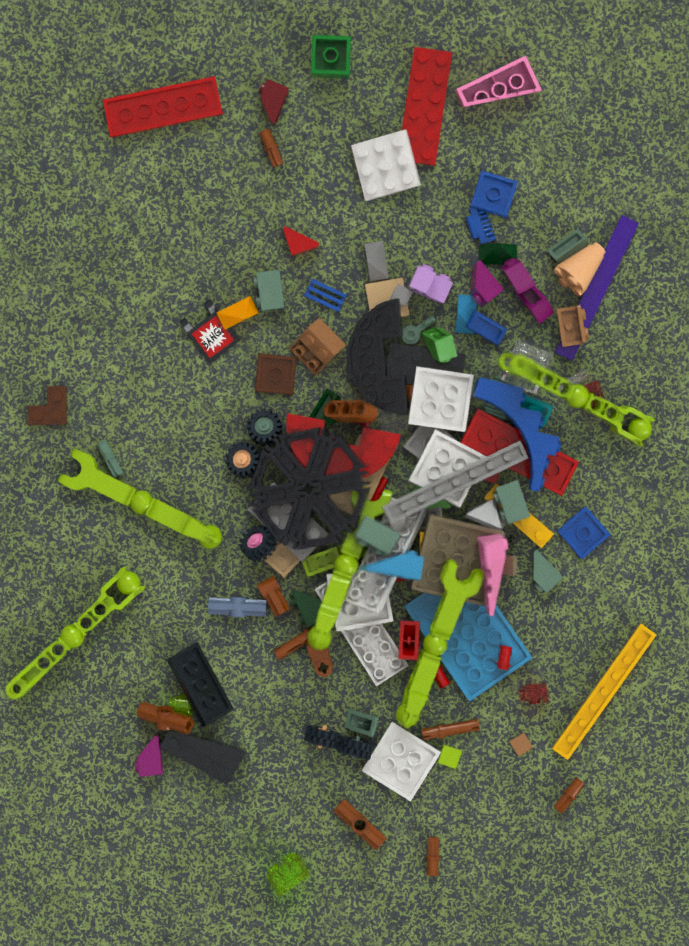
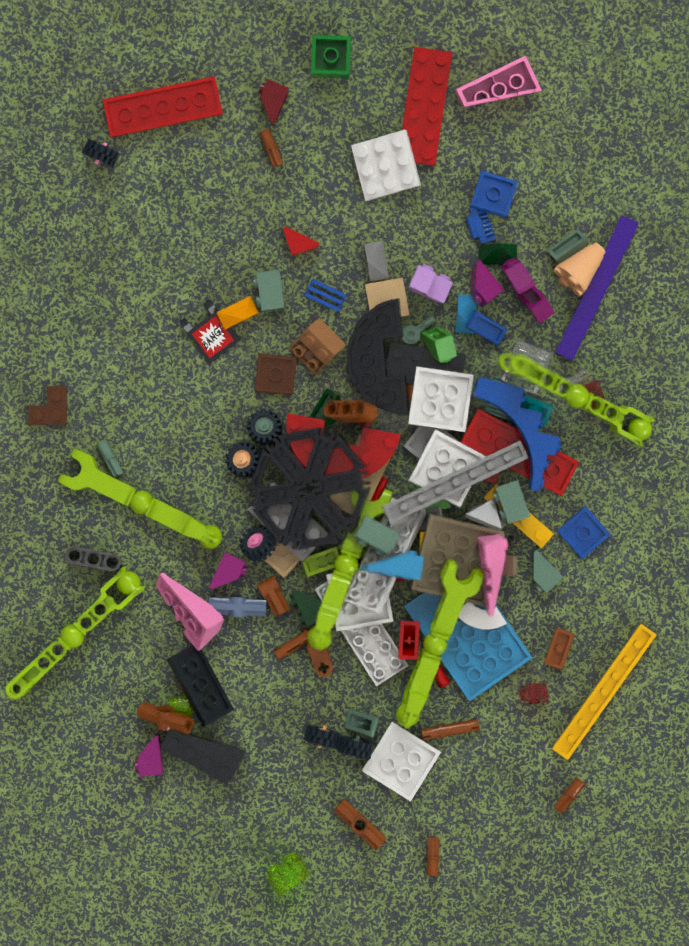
(84, 558): none -> dark grey beam
(100, 153): none -> black wheel
(196, 615): none -> bright pink wedge
(228, 570): none -> magenta slope
(402, 293): light grey piece -> none
(449, 756): lime tile -> none
(479, 618): none -> white tile
(504, 657): red pin -> none
(521, 744): medium nougat piece -> none
(559, 648): none -> dark orange plate
(571, 326): medium nougat bracket -> none

